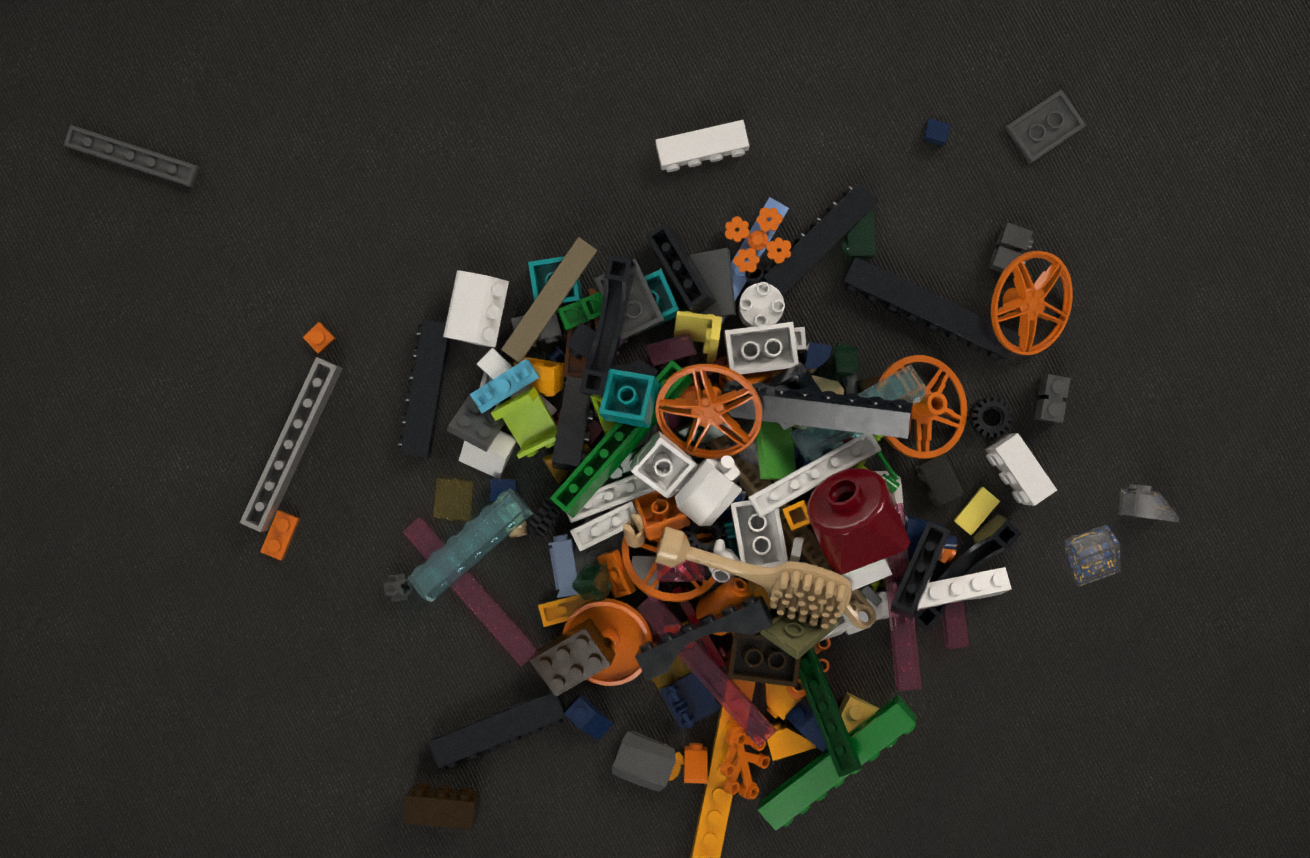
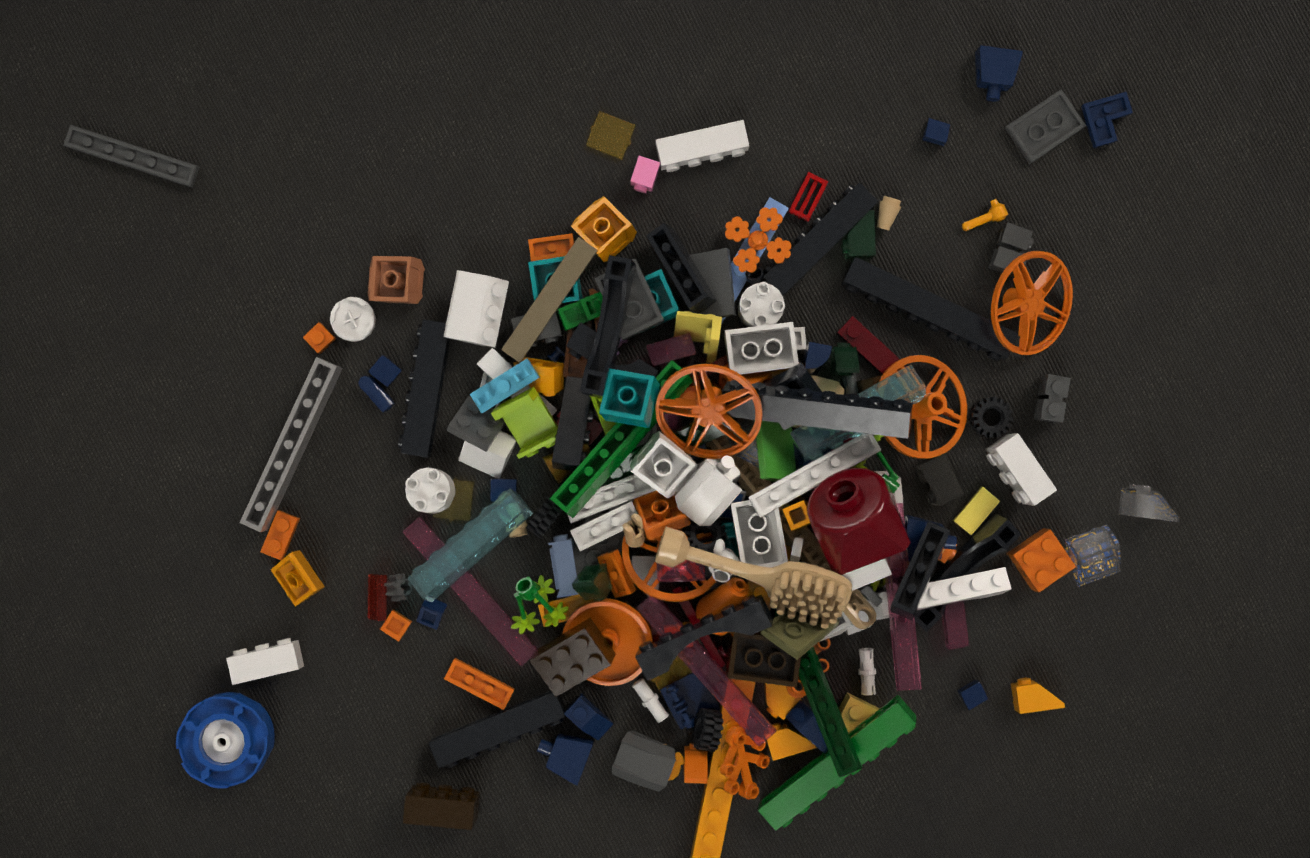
(225, 739): none -> blue piece
(265, 661): none -> white brick
(297, 577): none -> light orange slope
(353, 319): none -> white tile
(376, 393): none -> dark blue bar
(376, 597): none -> clear red tile
(385, 370): none -> dark blue slope
(395, 279): none -> nougat slope
(396, 625): none -> orange plate
(430, 490): none -> white brick
(431, 613): none -> dark blue slope
(479, 683): none -> orange plate
(529, 591): none -> plant
(550, 246): none -> orange plate
(566, 756): none -> dark blue torso
(604, 228): none -> light orange slope
(610, 135): none -> clear yellow piece
(645, 174): none -> bright pink brick
(650, 700): none -> white pin
(707, 729): none -> black tyre
(799, 214): none -> red tile
(867, 345): none -> dark red plate
(867, 671): none -> white pin
(887, 213): none -> tan cone
(972, 694): none -> dark blue slope
(996, 69): none -> dark blue torso
(996, 213): none -> light orange piece
(1032, 697): none -> light orange slope
(1041, 560): none -> orange brick
(1099, 117): none -> dark blue plate

